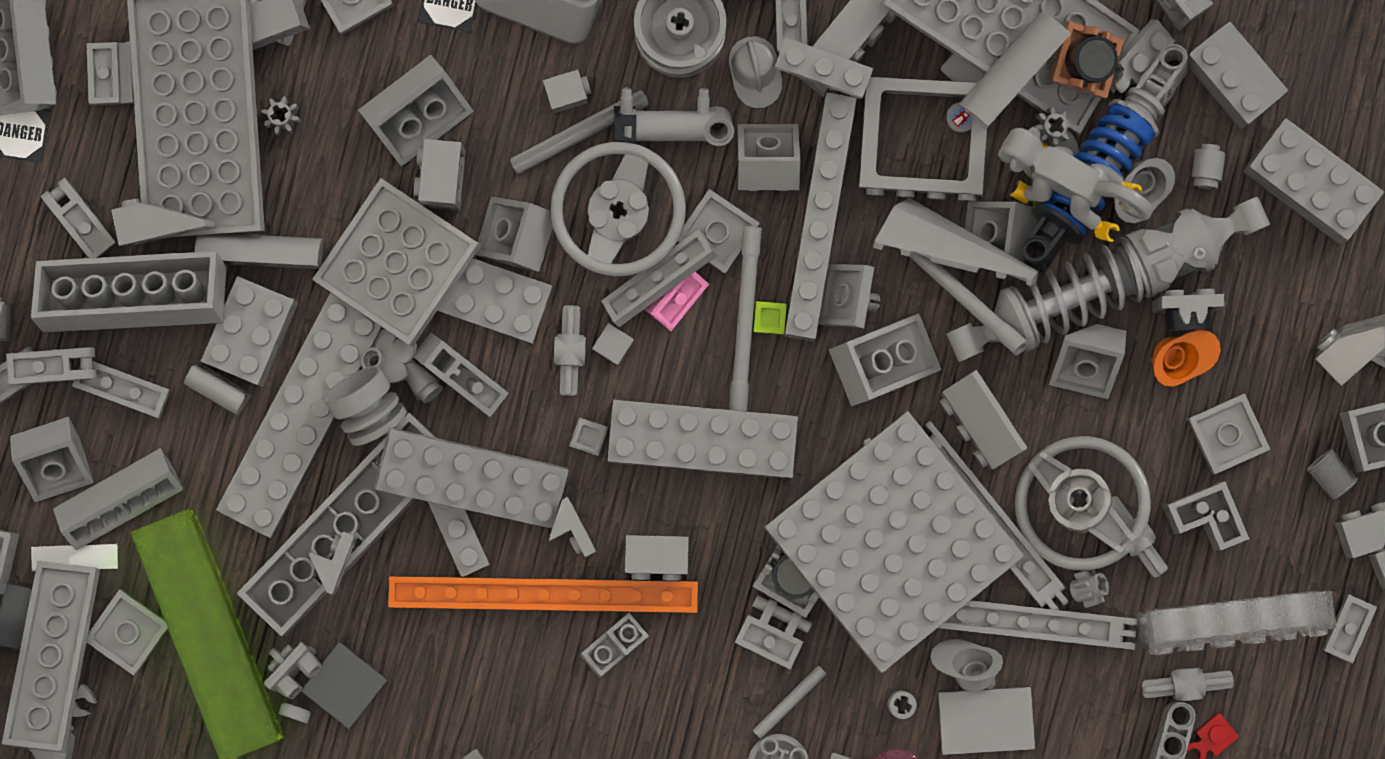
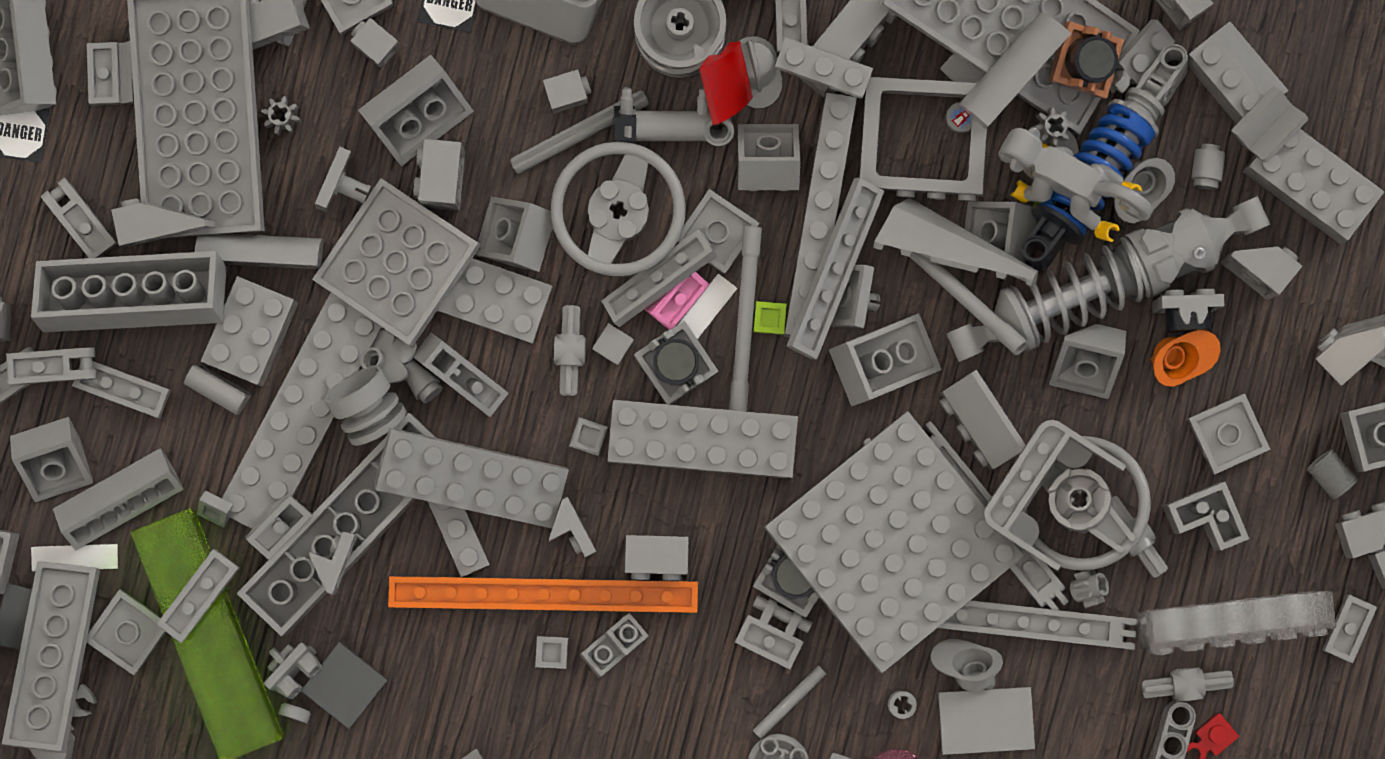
(198, 595): none -> light grey plate
(214, 509): none -> light grey tile
(278, 526): none -> light grey slope
(337, 181): none -> light grey tile
(374, 42): none -> light grey brick
(551, 652): none -> light grey plate
(676, 363): none -> piece
(708, 305): none -> white sticker
(726, 83): none -> red slope
(835, 268): none -> light grey plate
(1047, 445): none -> light grey windscreen
(1264, 269): none -> light grey slope
(1269, 125): none -> light grey panel

